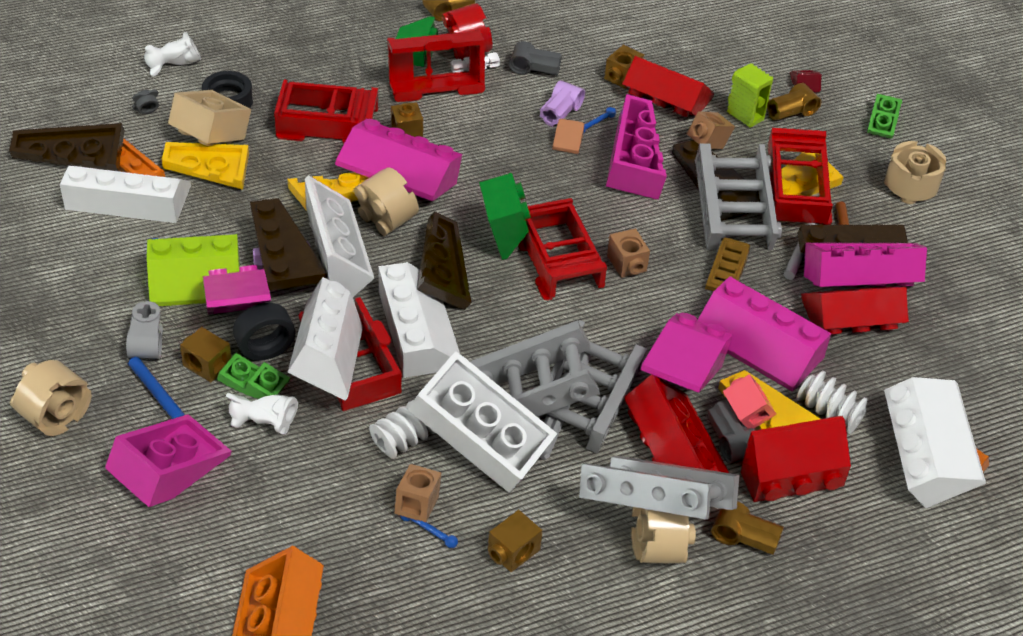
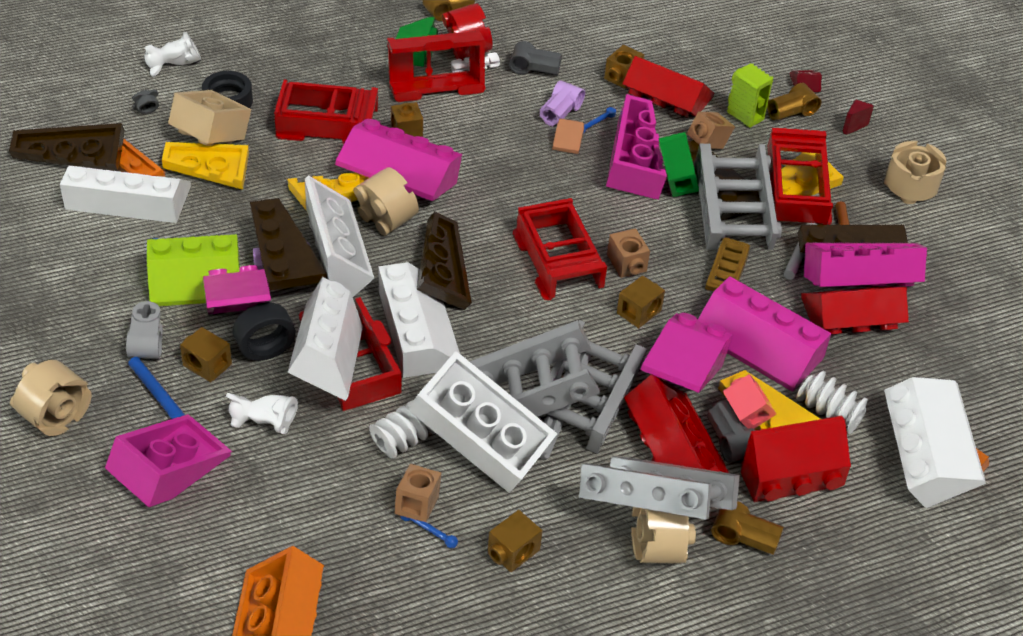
(252, 379): bright green slope -> none
(505, 212): green slope -> none
(640, 301): none -> pearl gold brick
(679, 164): none -> green slope
(857, 116): none -> dark red slope
(884, 116): bright green slope -> none

